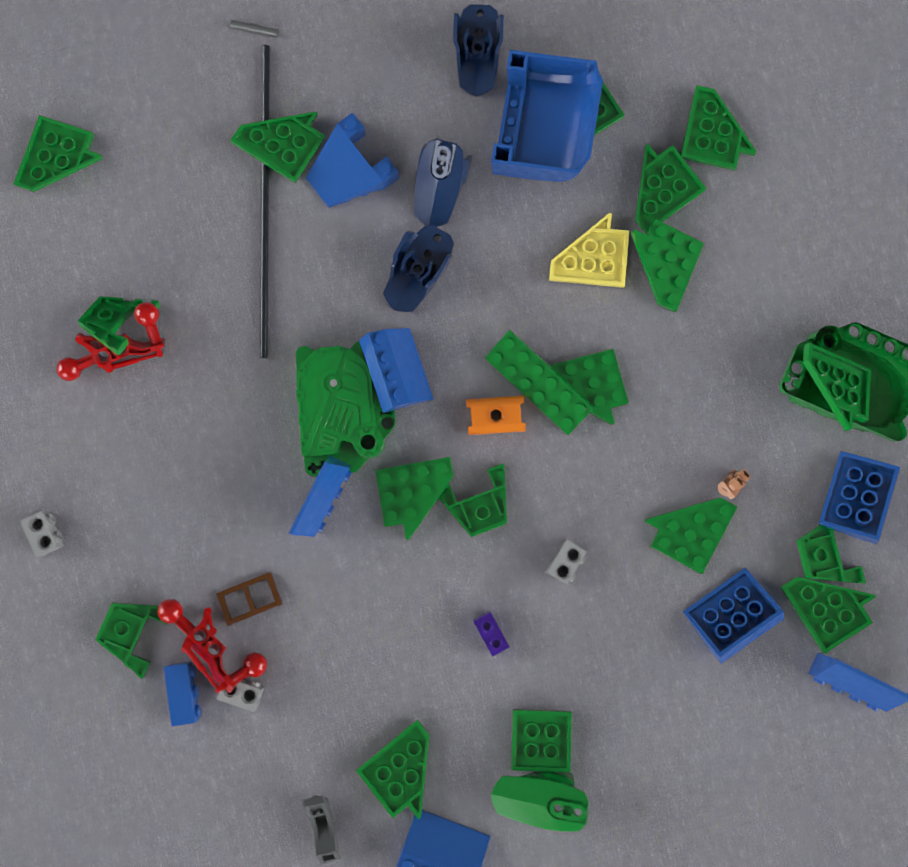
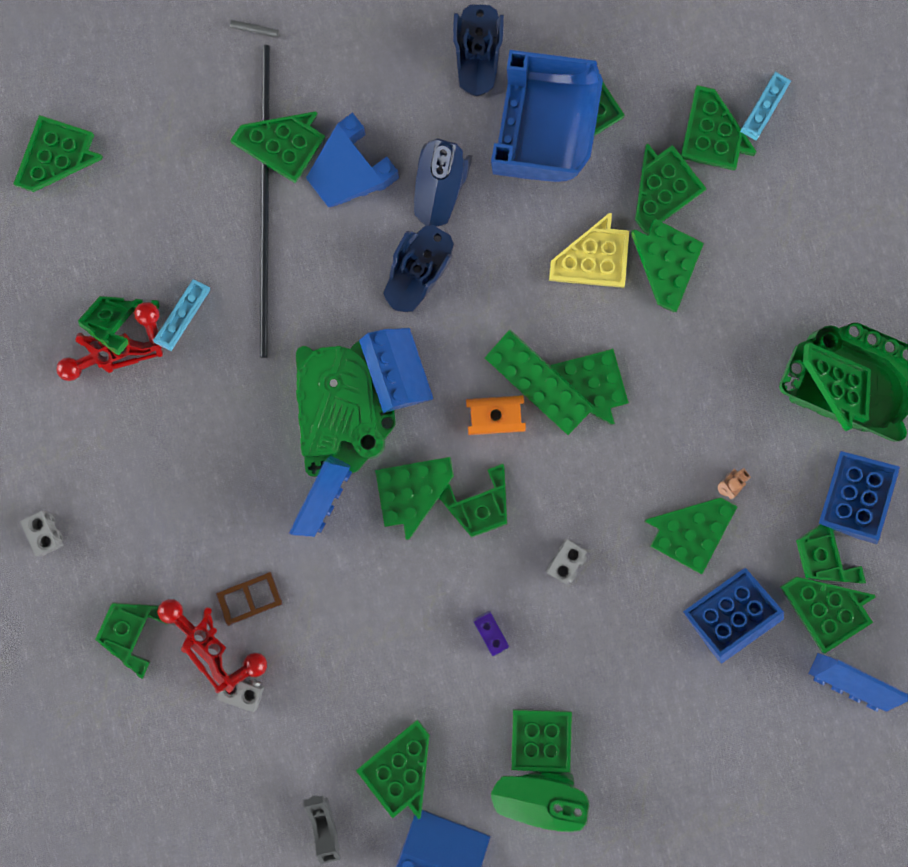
(181, 315): none -> medium azure tile
(182, 693): blue brick -> none
(765, 106): none -> medium azure tile

